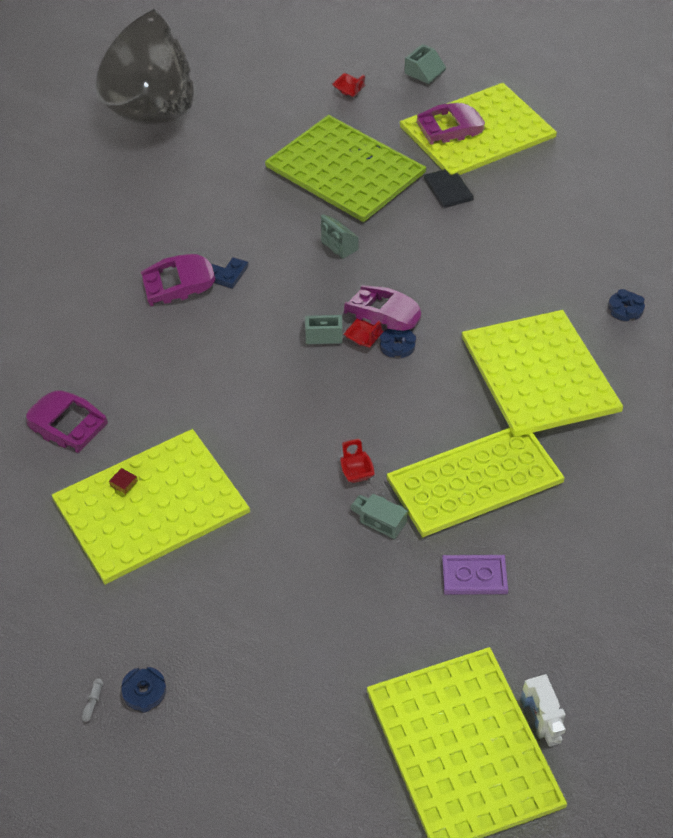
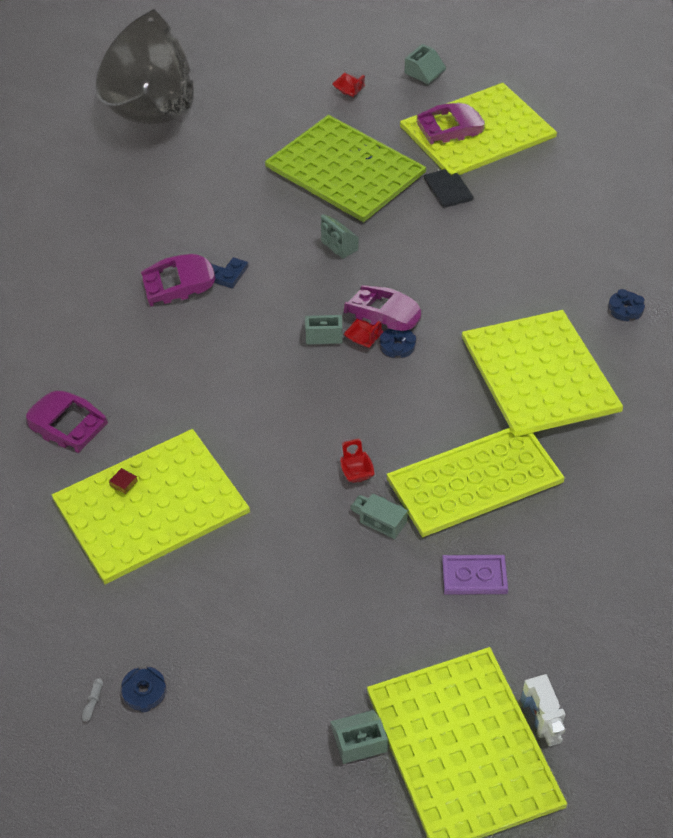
(359, 736): none -> sand green slope

